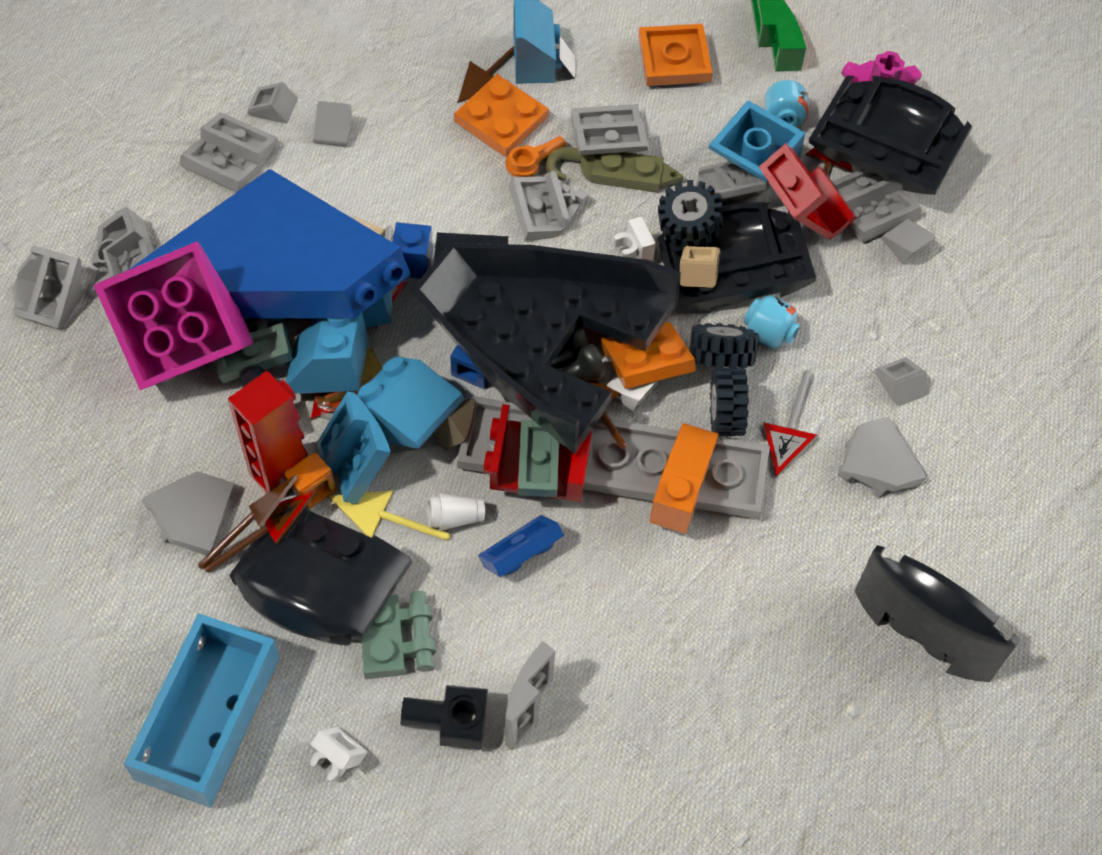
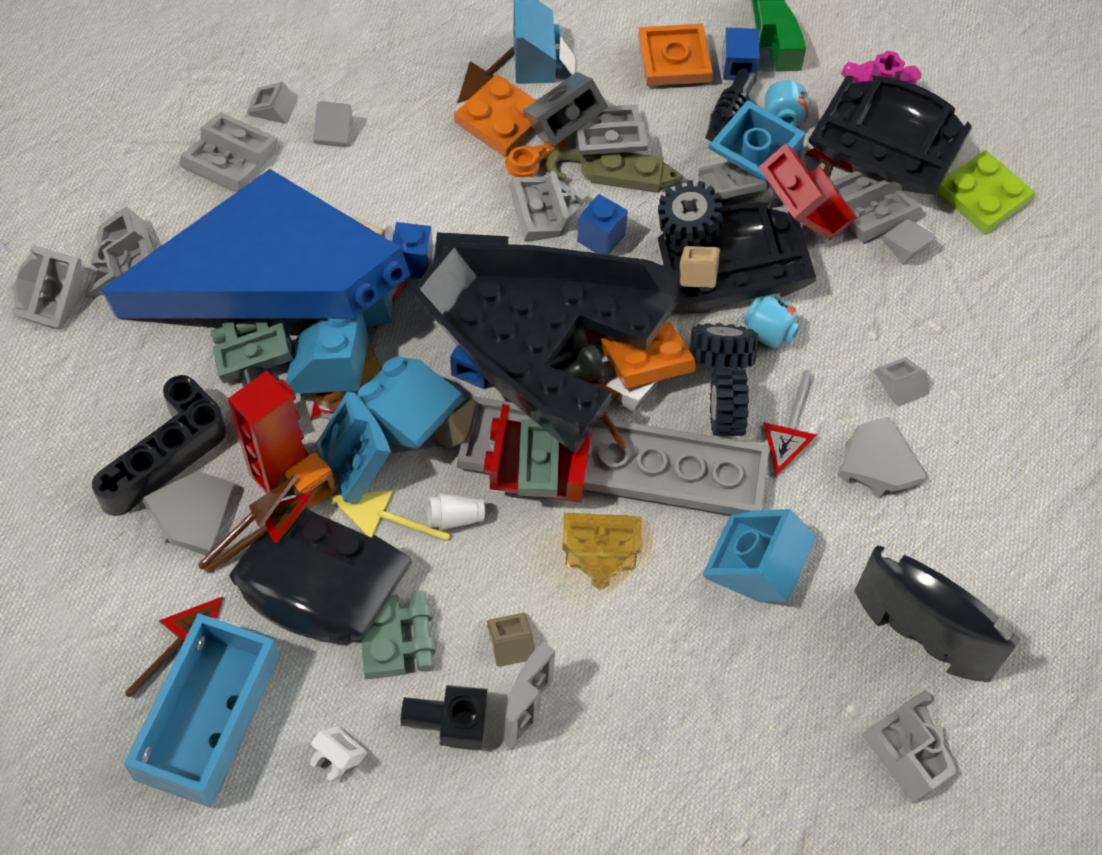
(111, 483): none -> black beam
(172, 315): dark pink slope -> none
(180, 626): none -> reddish brown piece
(511, 639): none -> dark tan slope
(529, 540): blue plate -> none
(565, 108): none -> dark grey brick
(601, 544): none -> clear yellow slope
(602, 225): none -> blue brick
(638, 240): white tile -> none
(683, 478): orange slope -> none
(730, 102): none -> black hinge
(740, 51): none -> blue brick
(761, 554): none -> dark azure slope
(912, 747): none -> light grey slope
(985, 191): none -> lime plate

